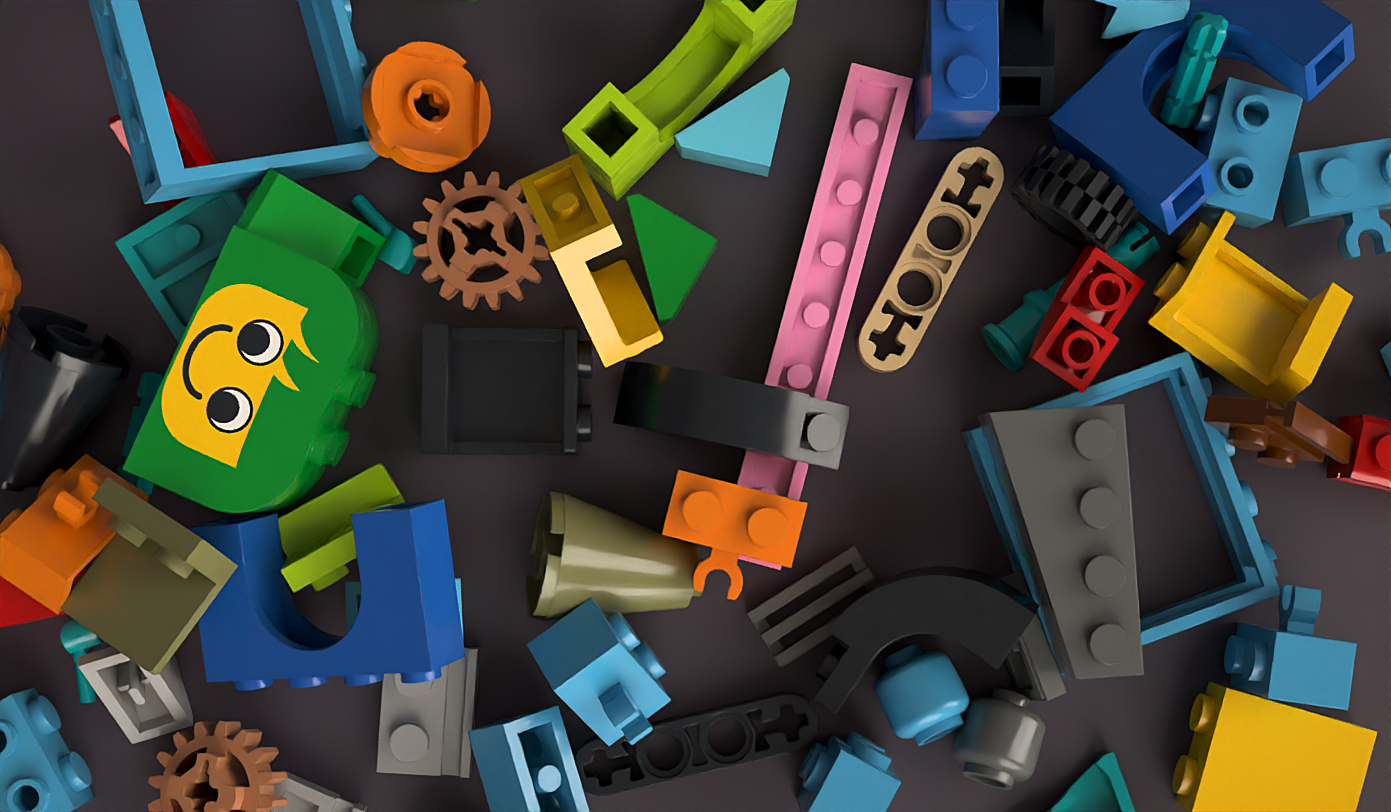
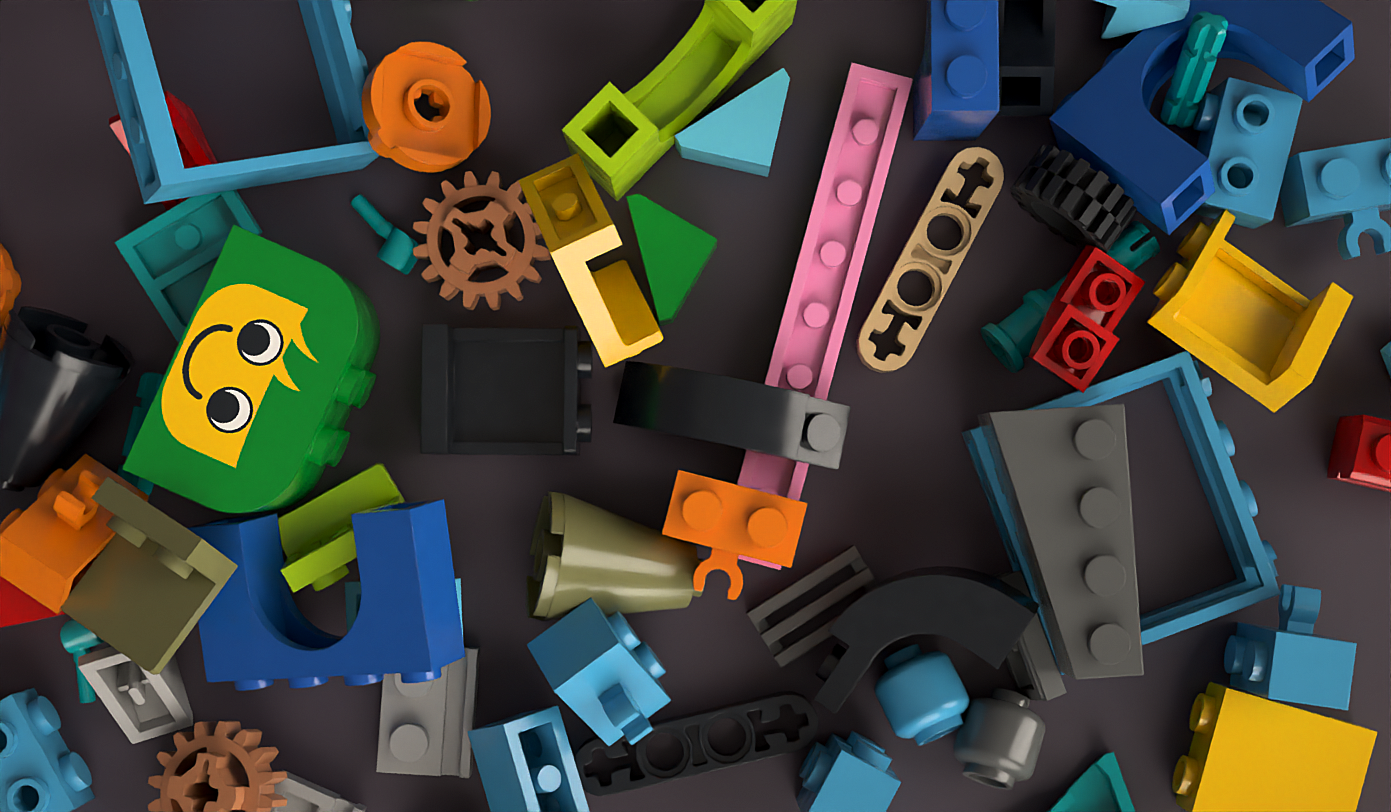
(311, 227): green slope -> none
(1278, 433): reddish brown plate -> none

